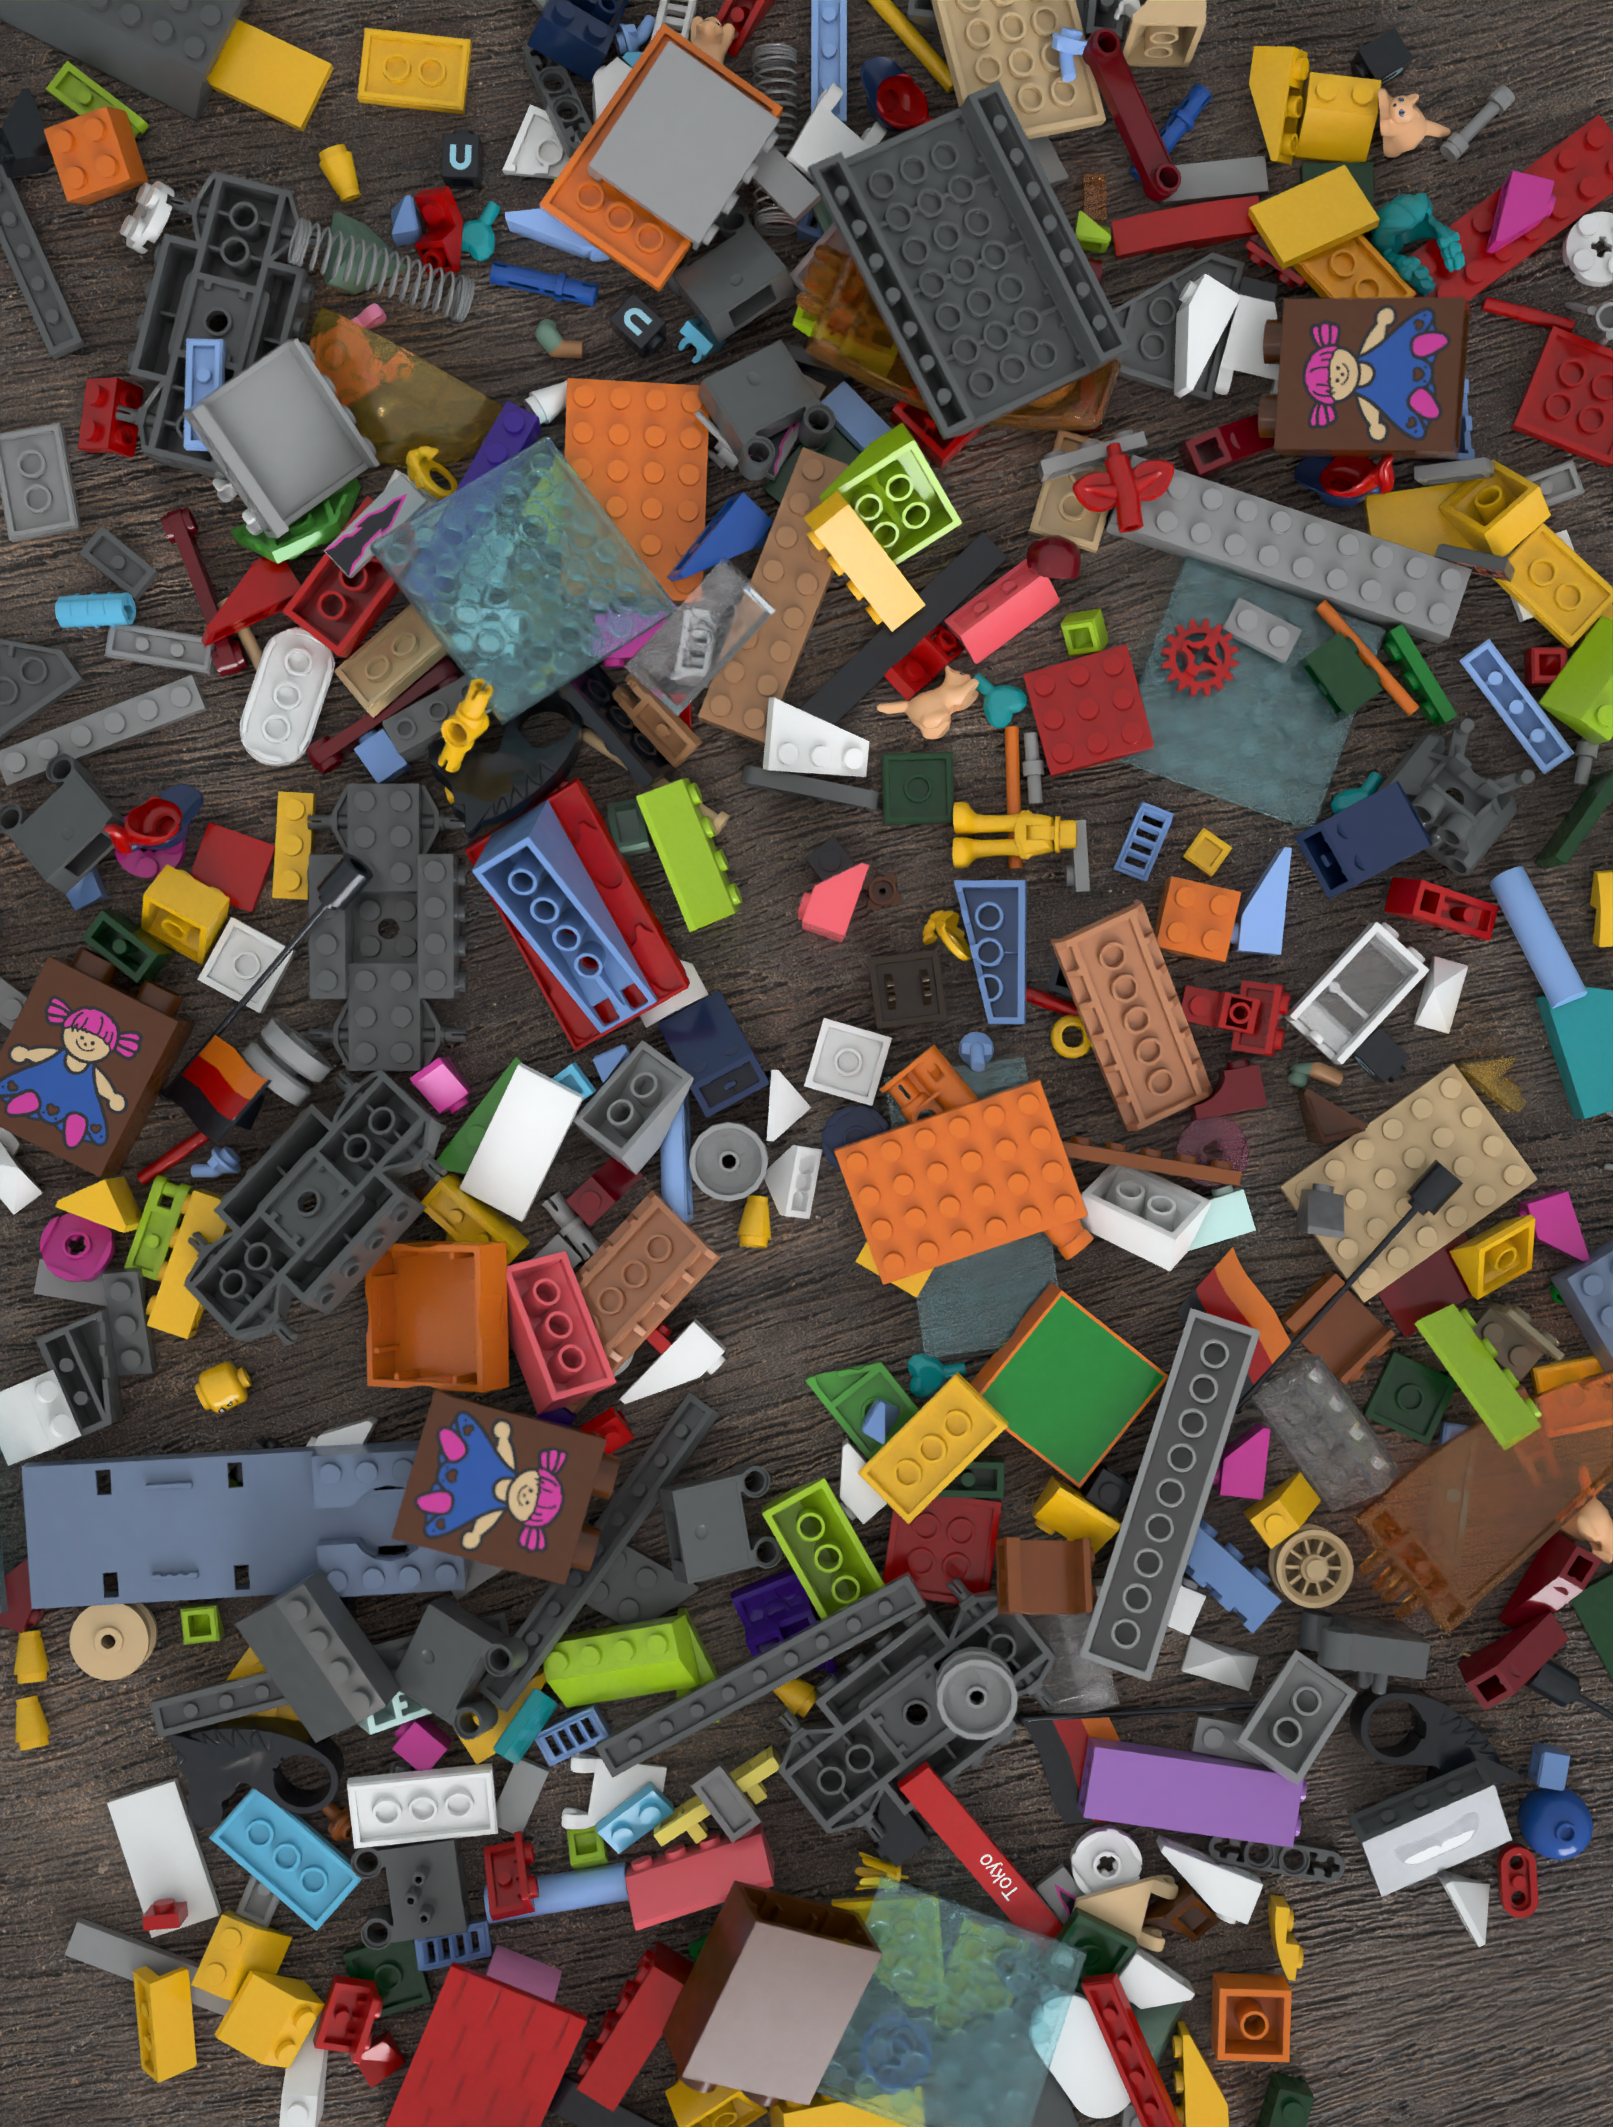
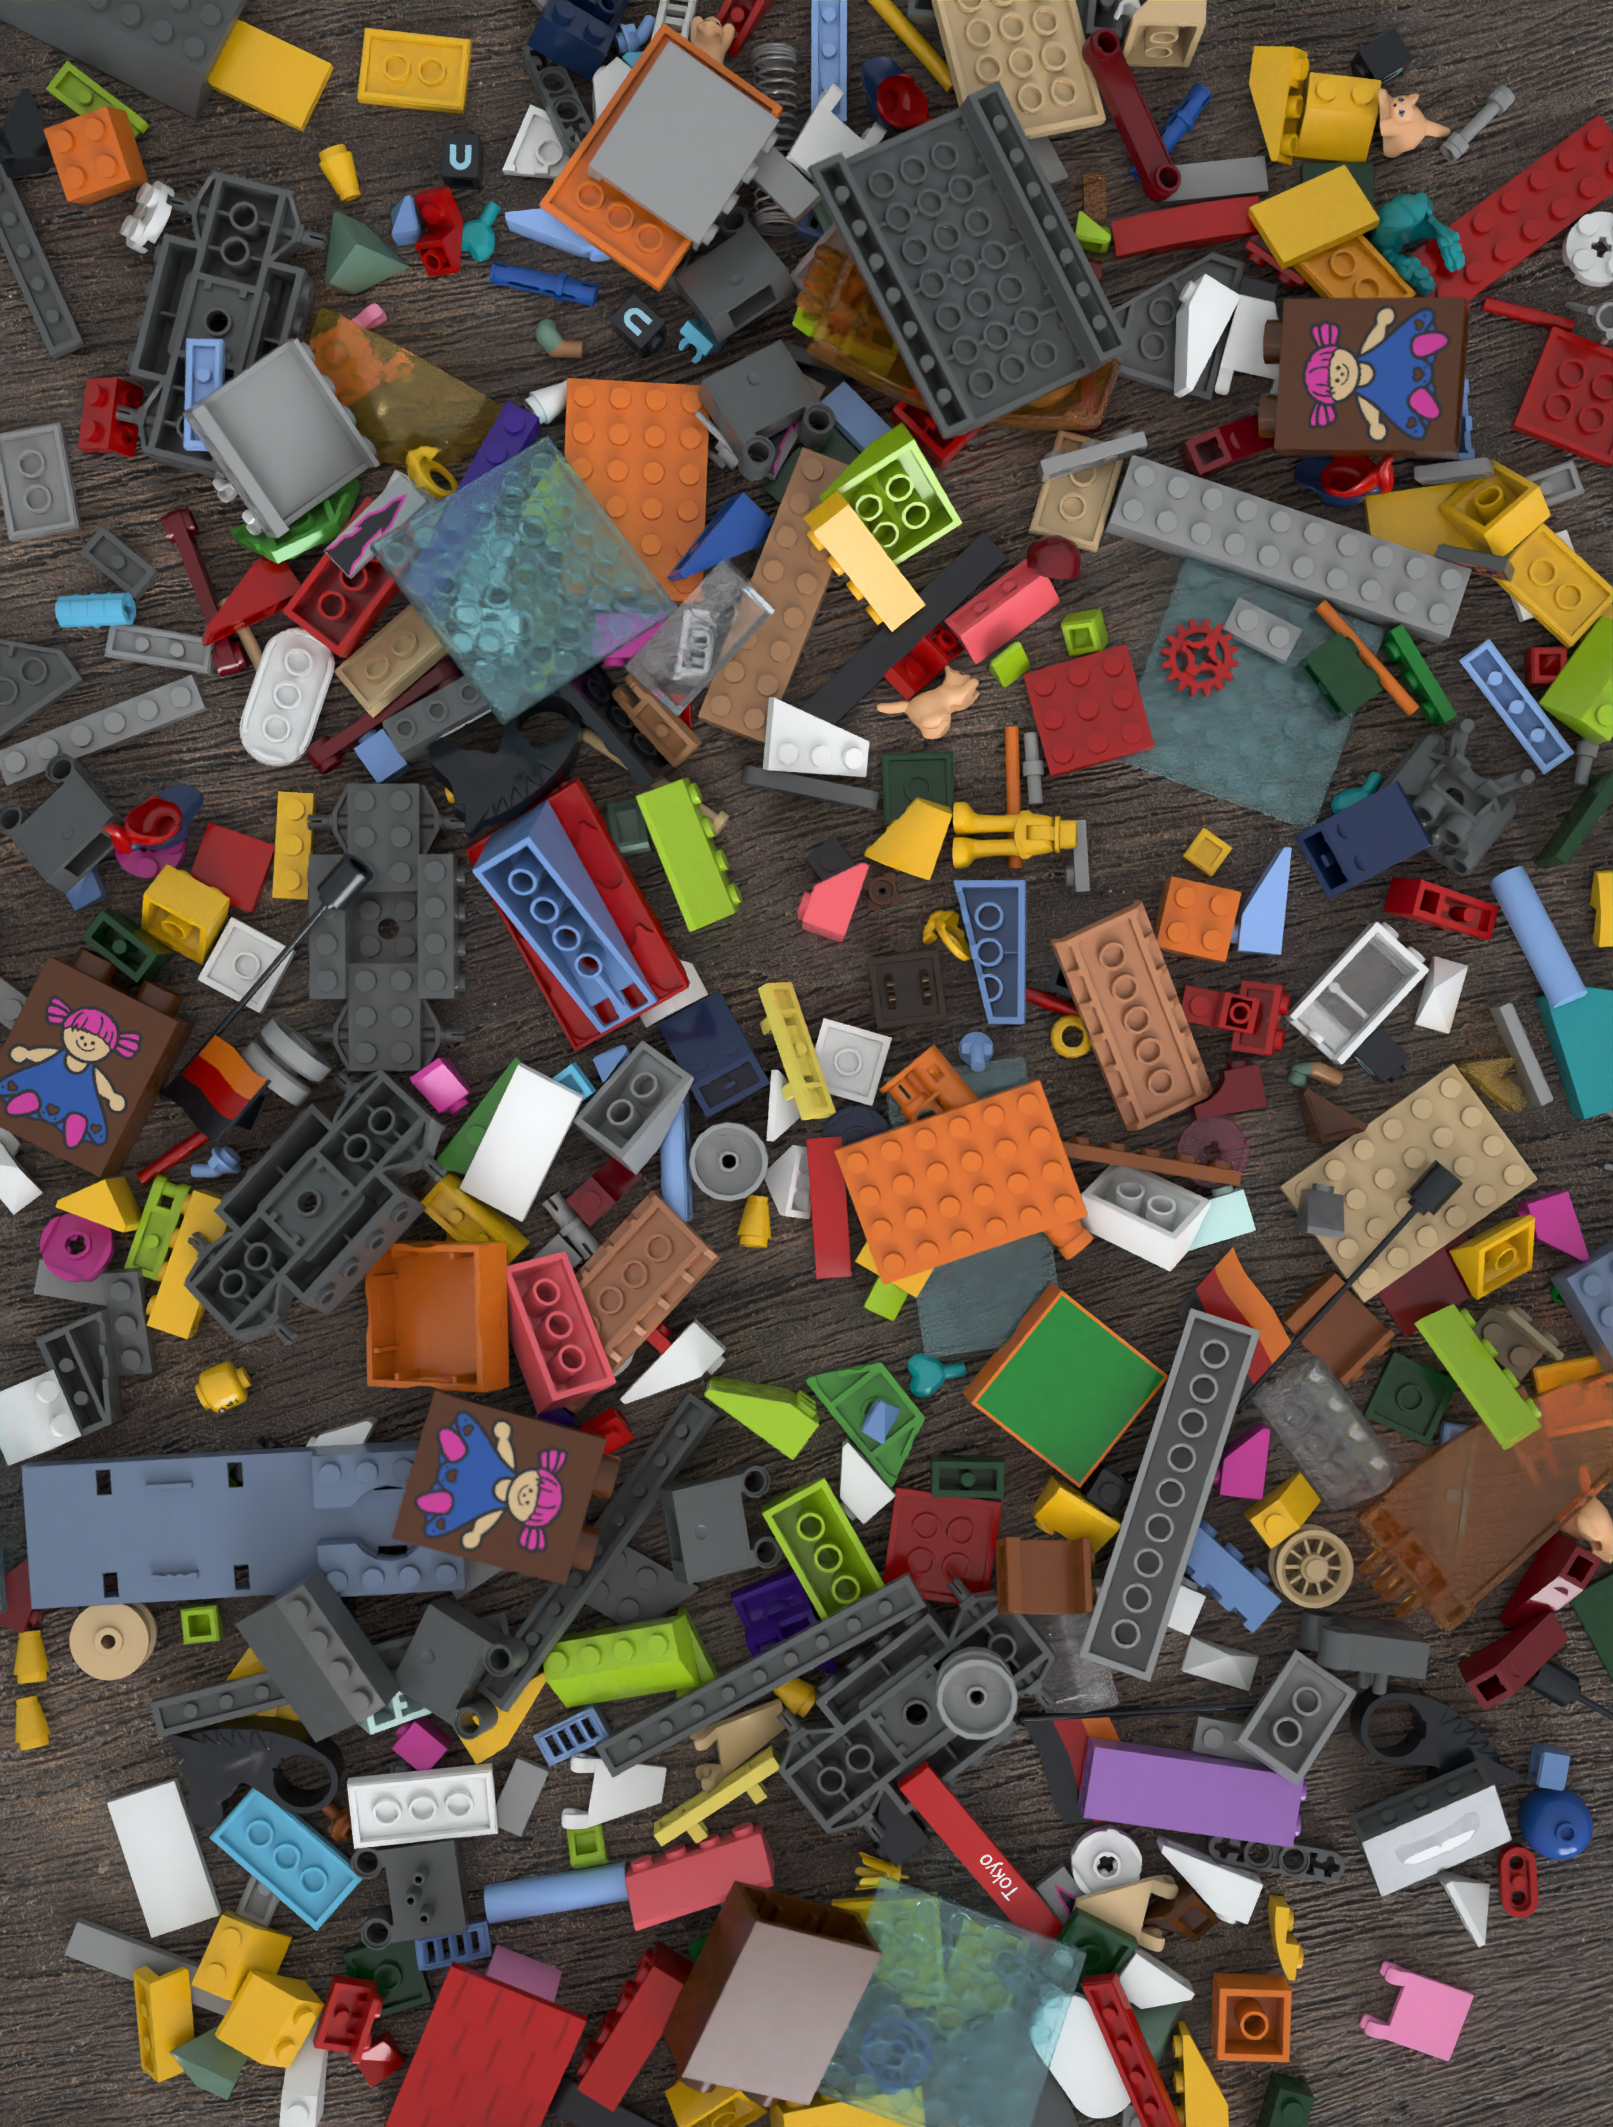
(165, 1915): red plate -> none
(211, 2063): none -> sand green slope
(458, 301): light grey piece -> none
(465, 725): yellow pin -> none
(509, 1878): red bracket -> none
(525, 1726): teal tile -> none
(635, 1818): medium azure plate -> none
(726, 1801): flat silver tile -> none
(736, 1740): none -> tan flag
(769, 1411): none -> lime slope
(796, 1051): none -> light yellow hinge
(828, 1209): none -> red slope
(885, 1299): none -> lime slope
(913, 839): none -> yellow slope
(933, 1447): yellow tile -> none
(1000, 701): teal rock -> none
(1009, 664): none -> lime slope
(1068, 43): light blue plate -> none
(1124, 487): red plant -> none
(1155, 813): medium blue slope -> none
(1424, 2015): none -> bright pink flag
(1519, 1046): none -> light grey tile
(1520, 208): dark pink slope -> none

